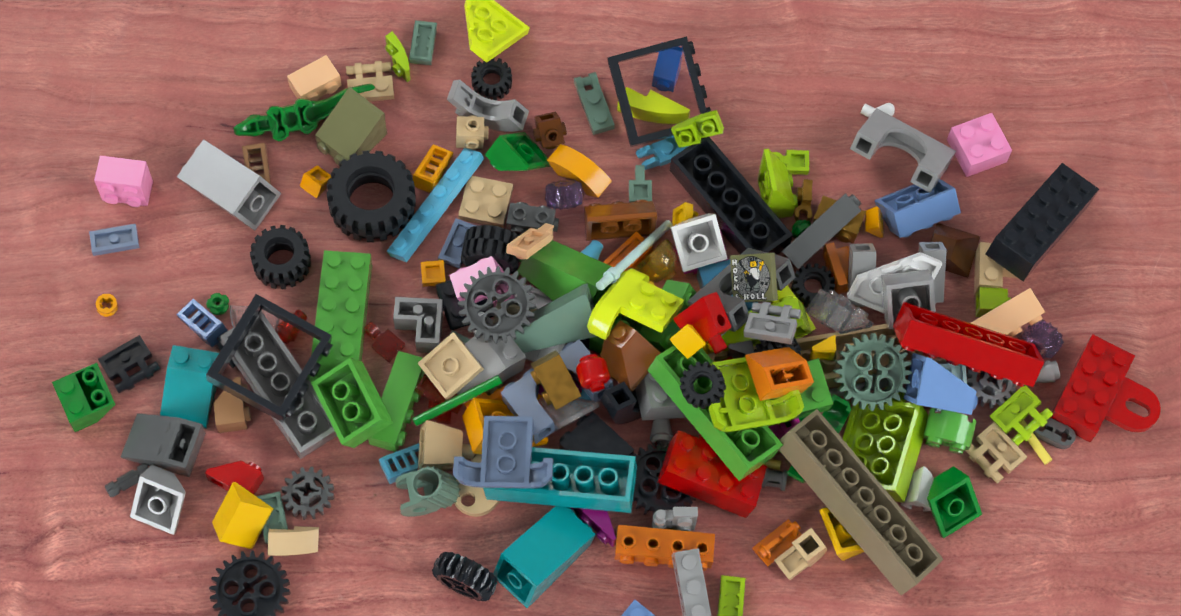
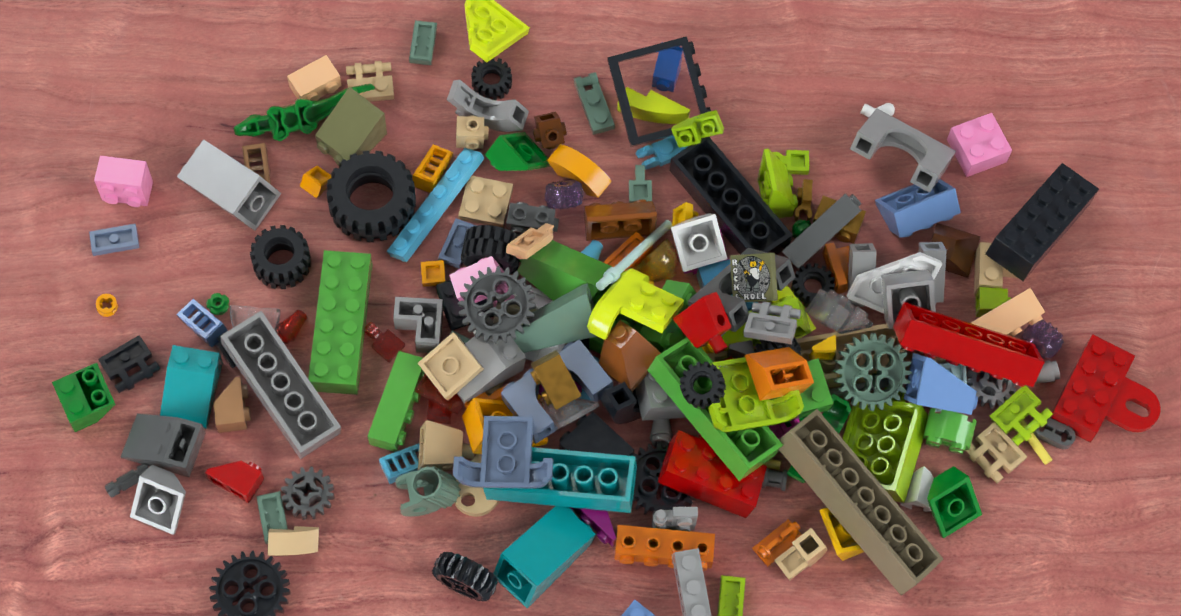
(241, 517): yellow slope -> none
(299, 388): black window -> none
(352, 402): bright green brick -> none
(398, 55): lime slope -> none
(457, 400): green bar -> none
(593, 372): red head -> none
(688, 341): yellow slope -> none
(874, 221): light orange slope -> none

